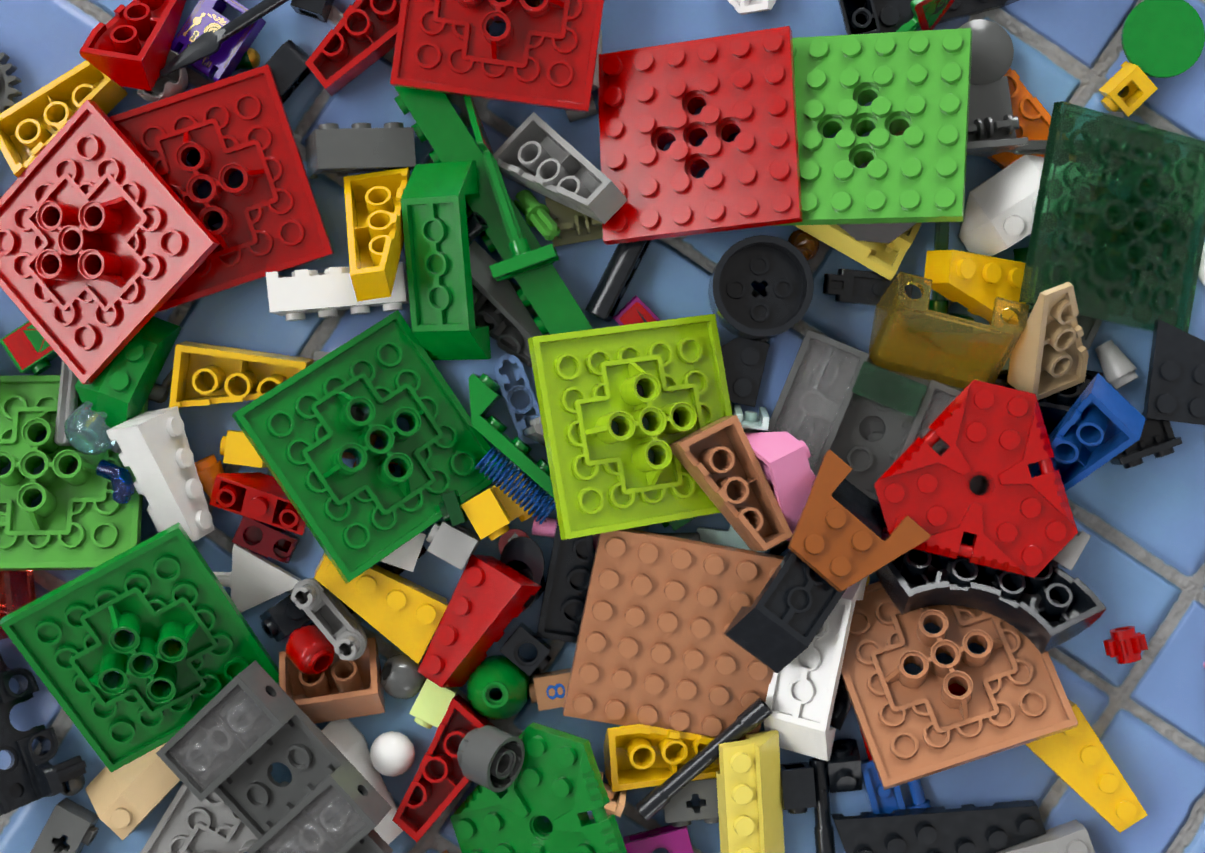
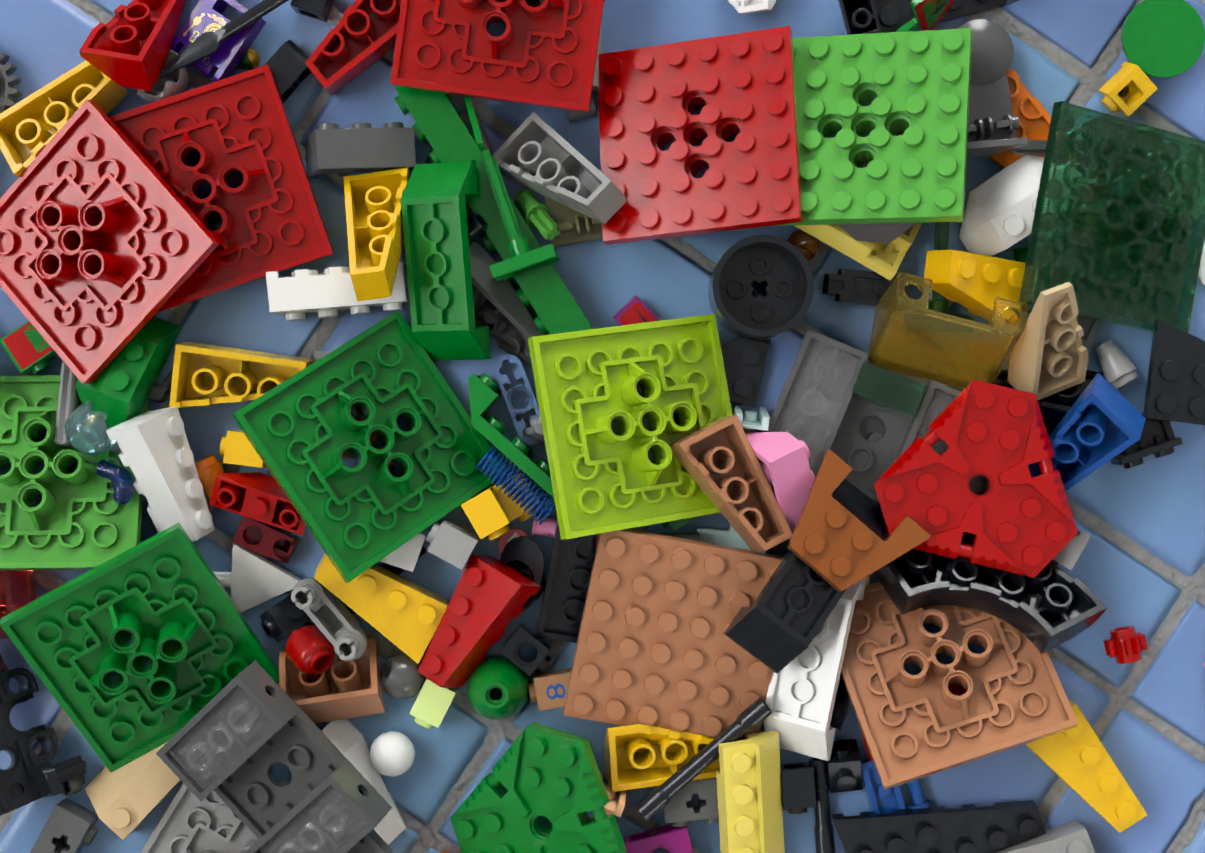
(439, 773): red wedge -> none
(452, 509): dark green plate -> none
(491, 757): dark grey piece -> none
(616, 279): black brick -> none

